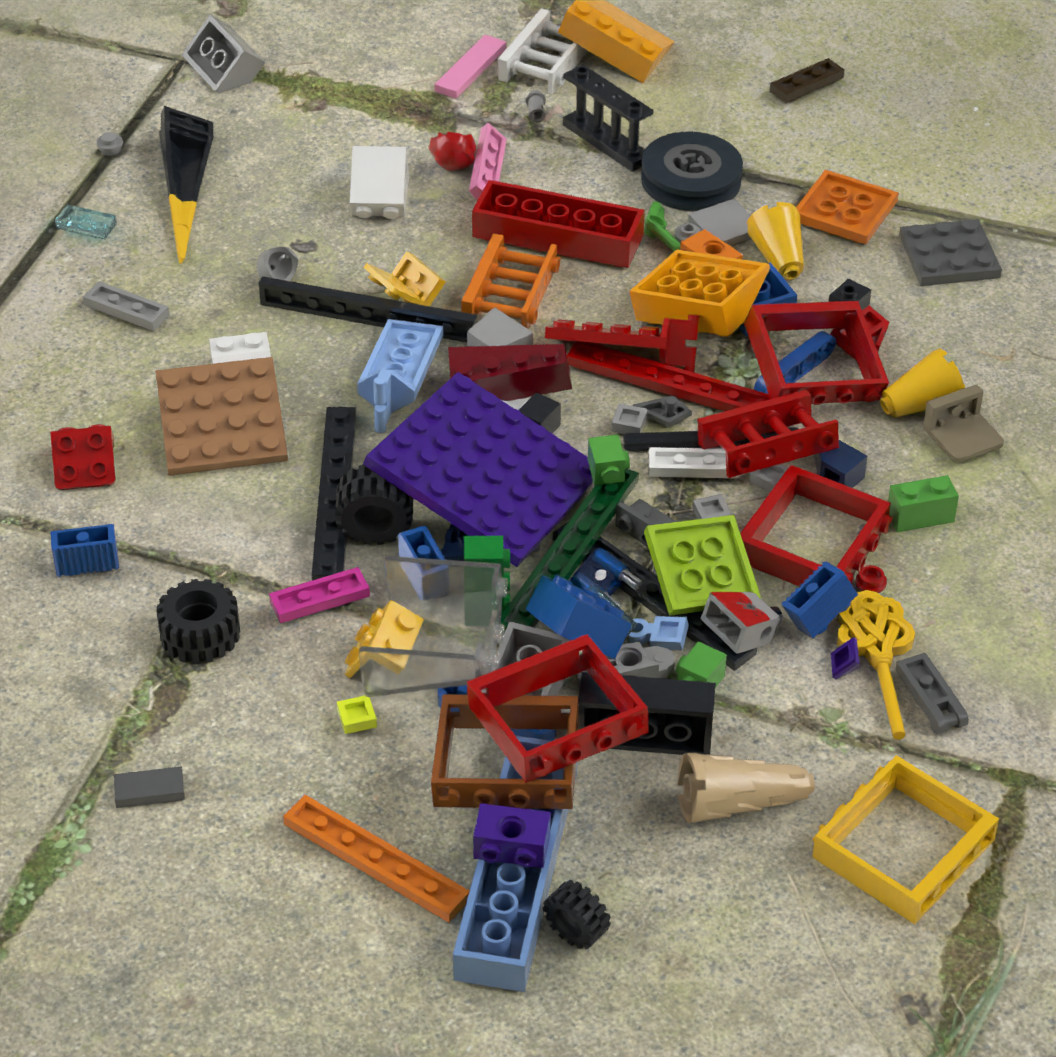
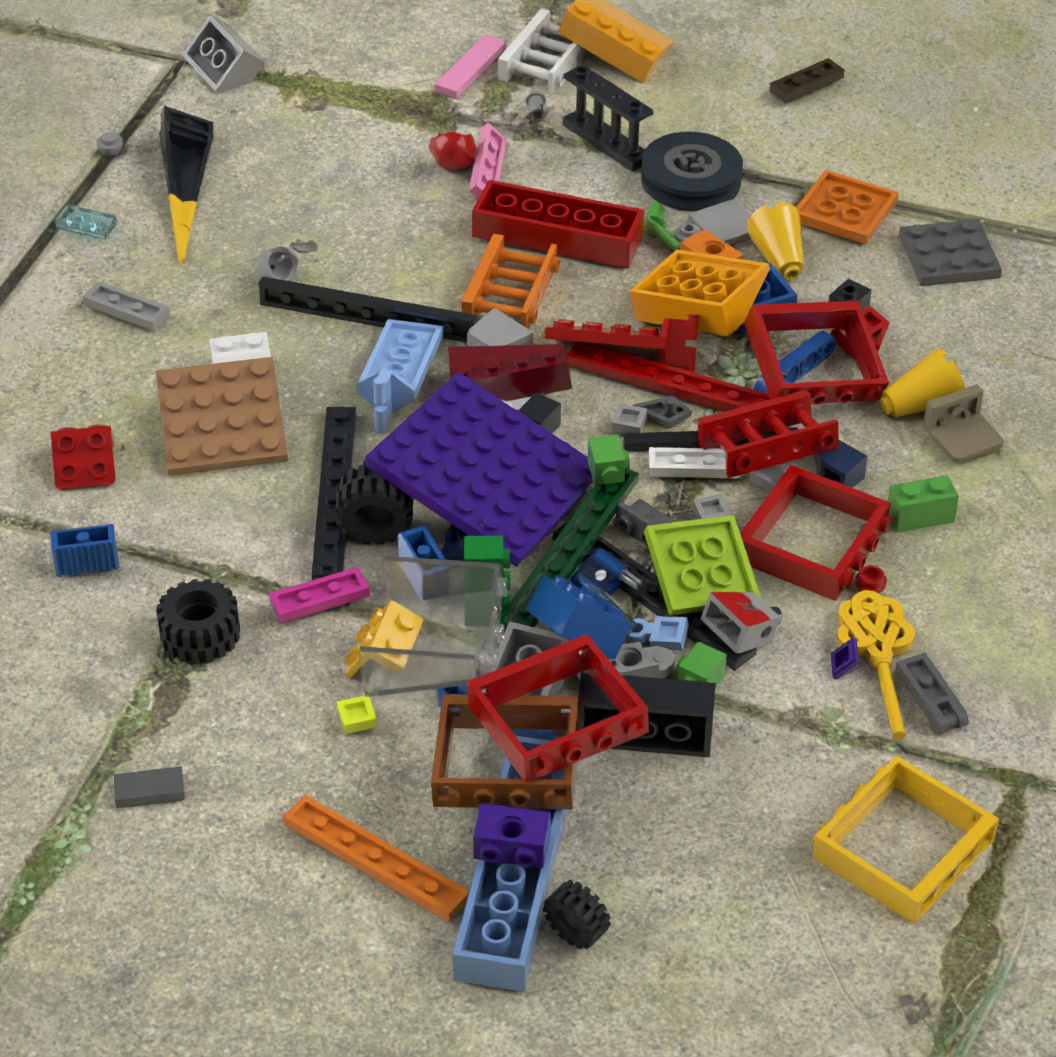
(379, 181): white slope -> none
(409, 280): yellow bracket -> none
(727, 786): tan cone -> none
(819, 599): blue brick -> none

